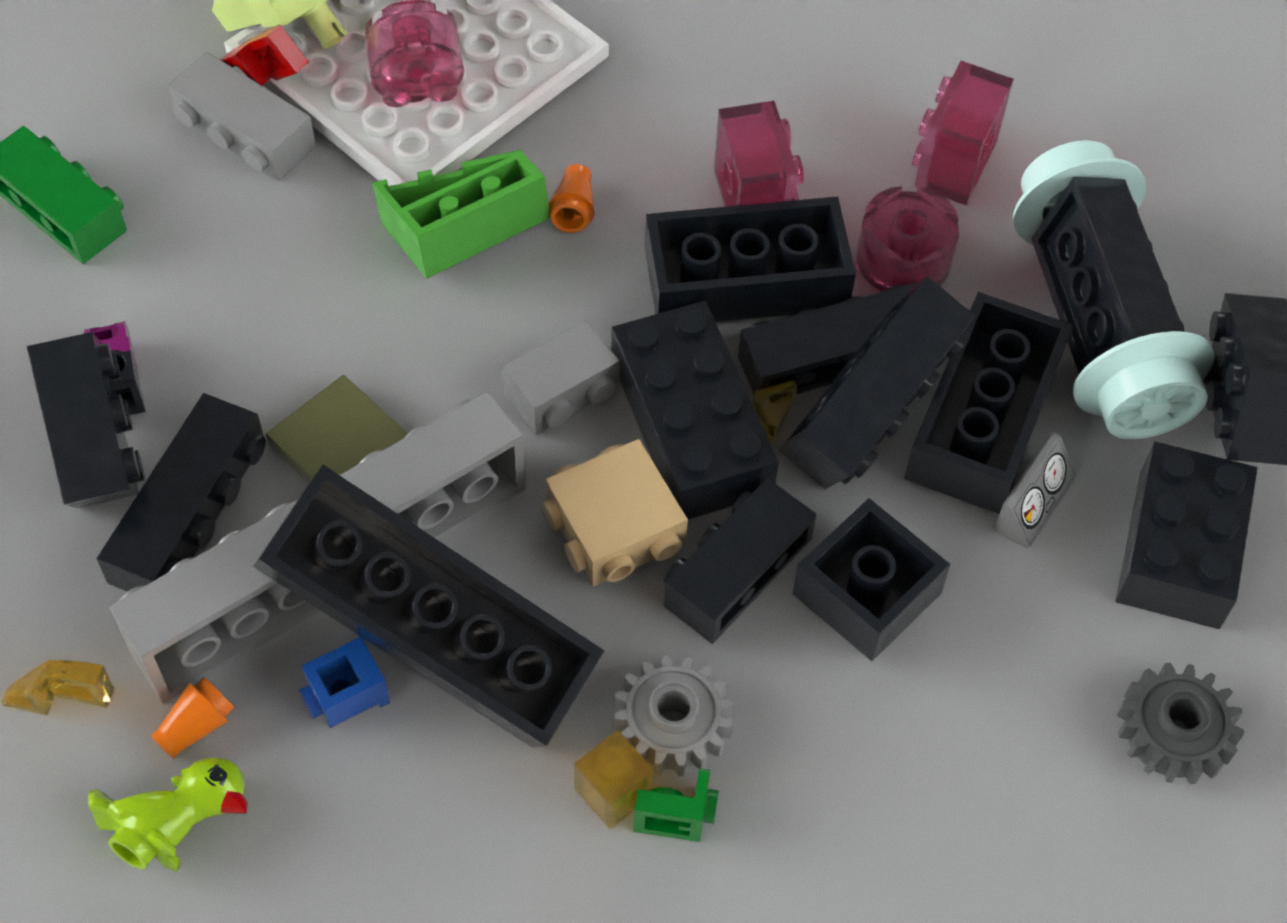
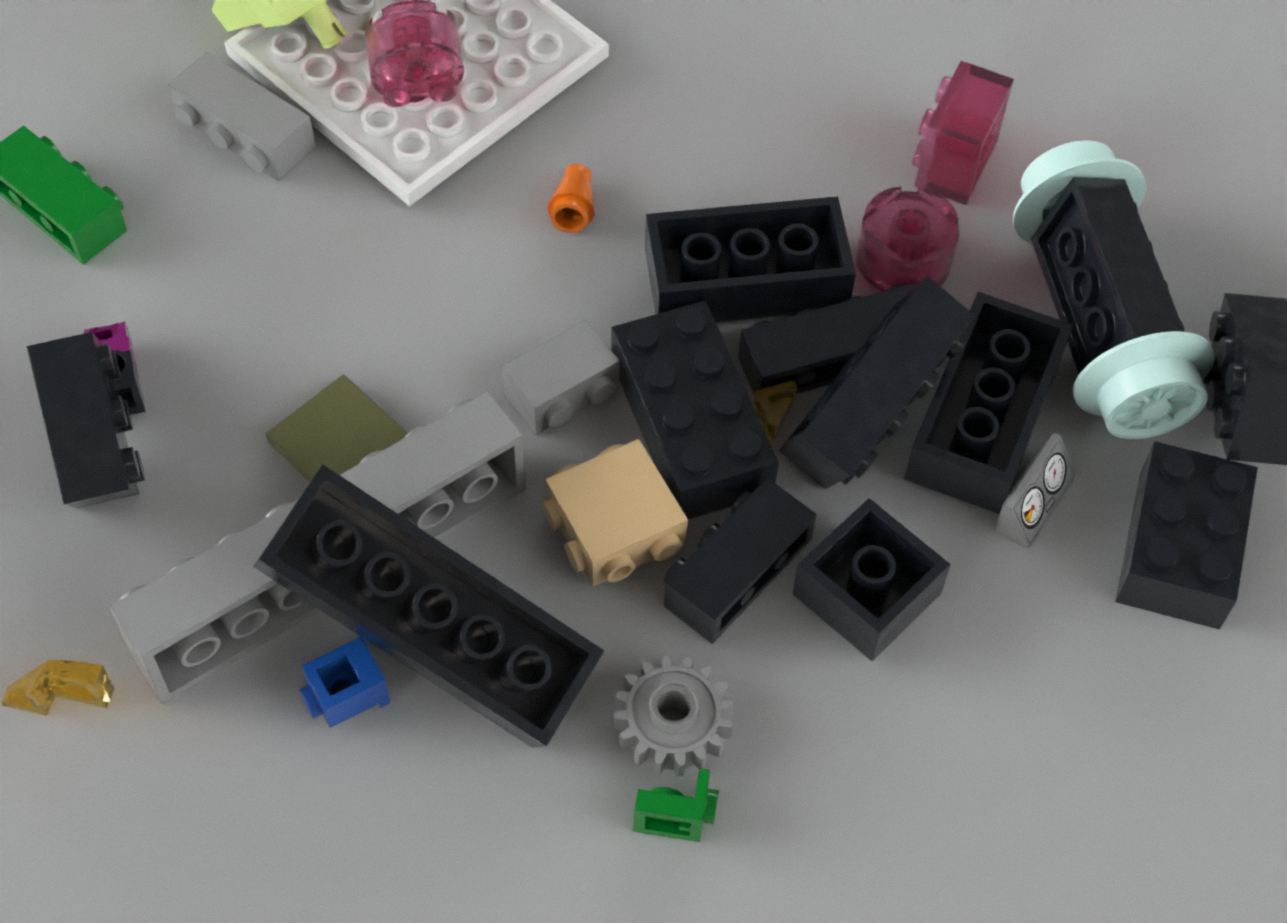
(159, 820): lime animal -> none
(184, 493): black brick -> none
(192, 717): orange cone -> none
(267, 56): red slope -> none
(462, 211): bright green wedge -> none
(611, 778): clear yellow brick -> none
(755, 156): clear pink brick -> none
(1195, 703): dark grey gear -> none

